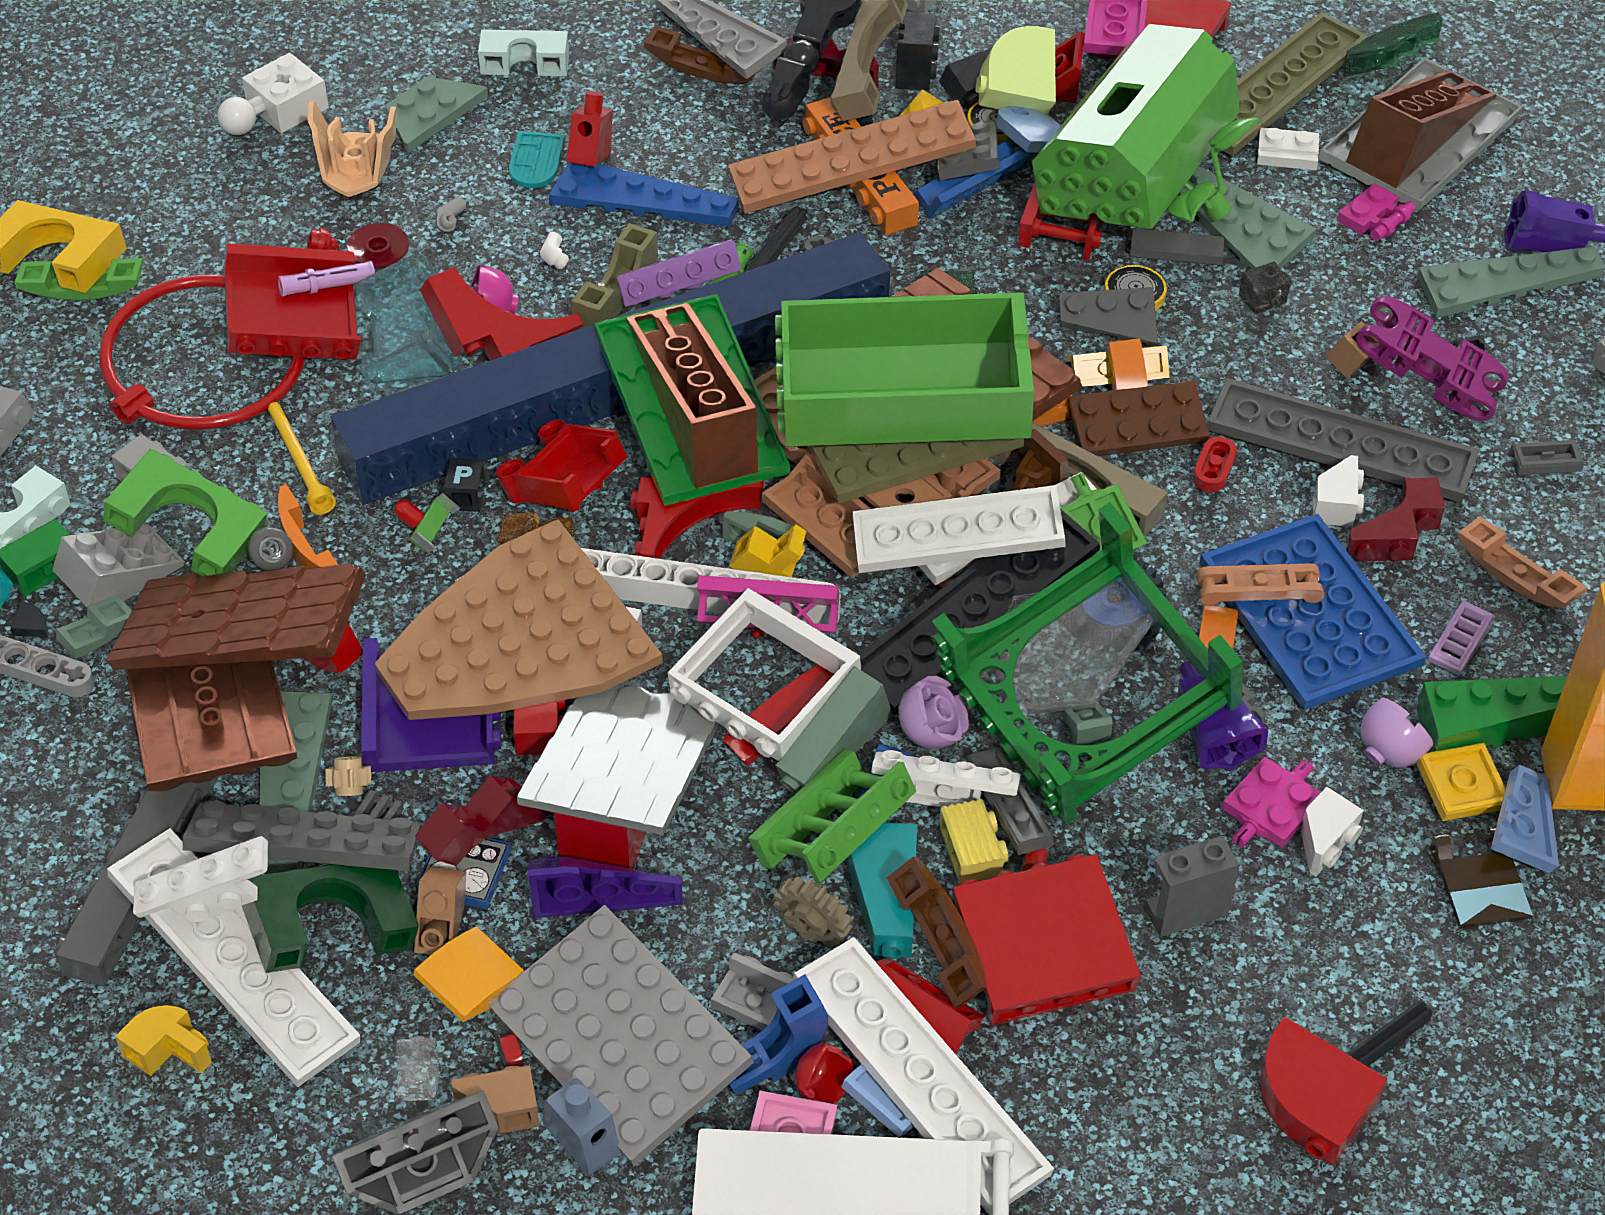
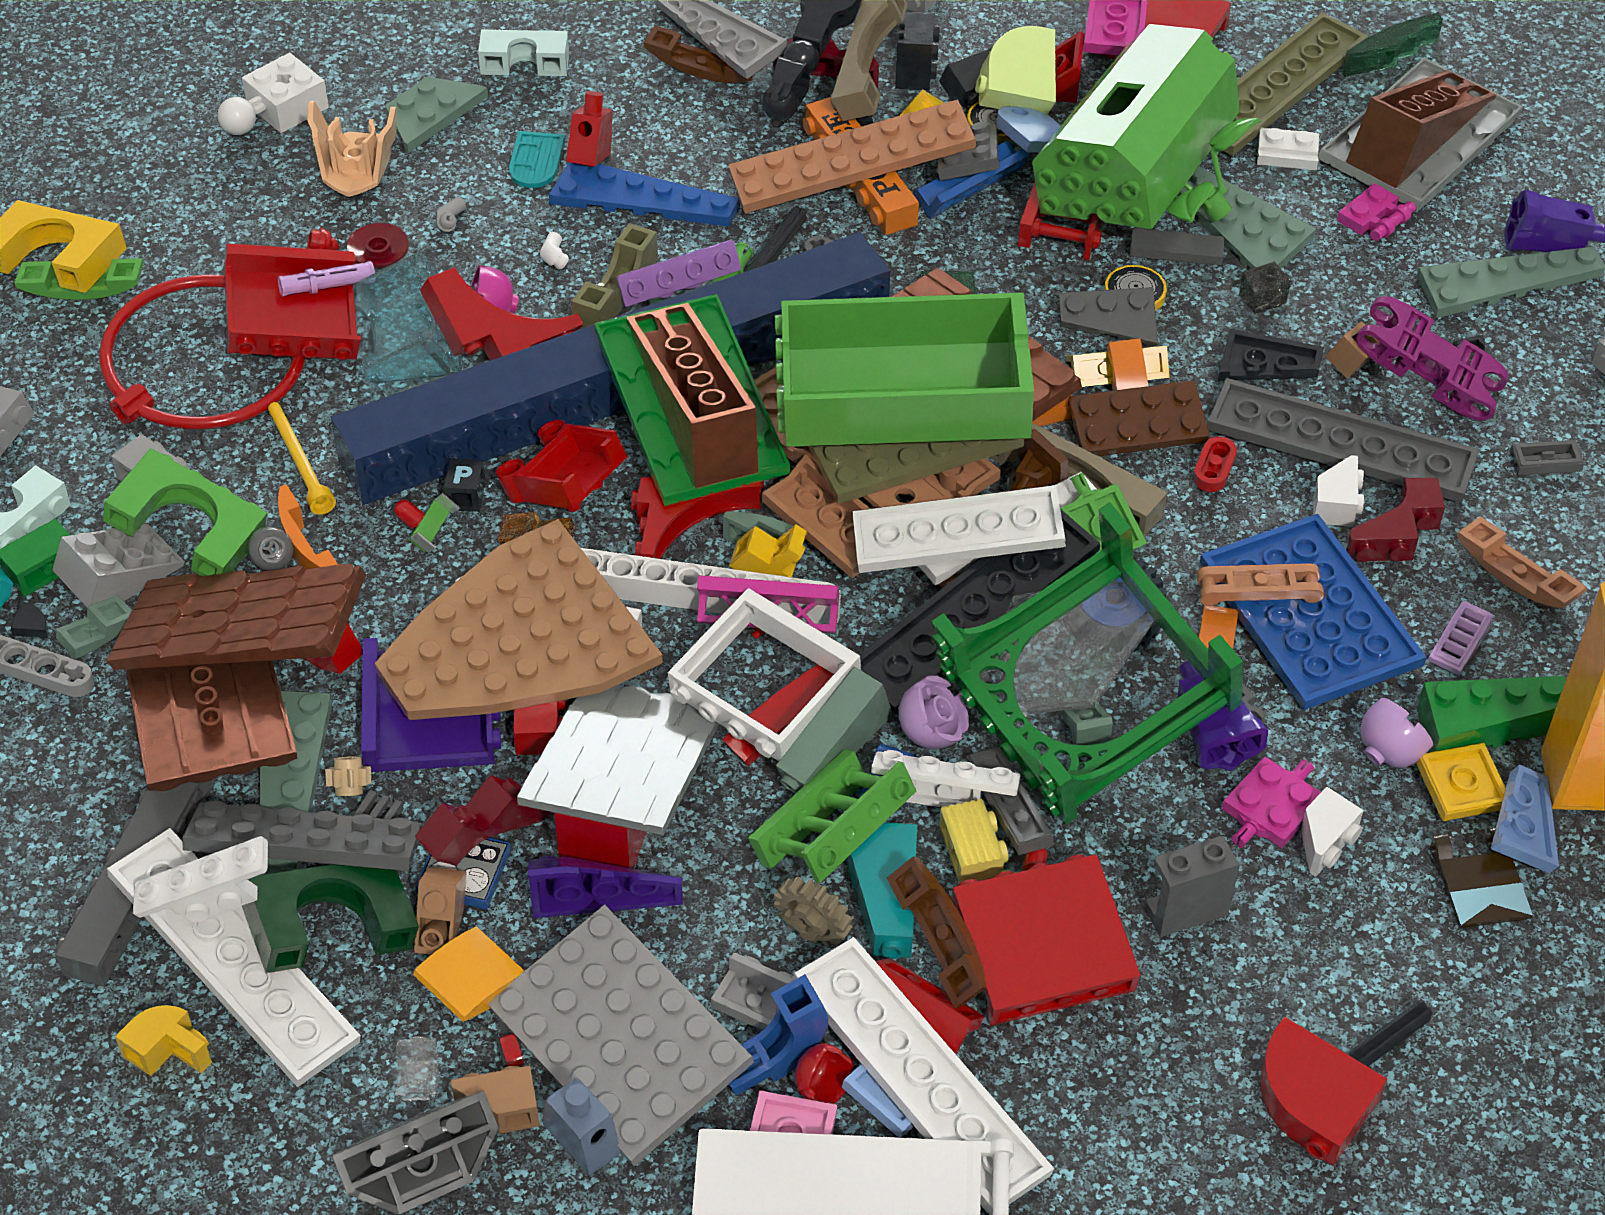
(1267, 357): none -> black wing

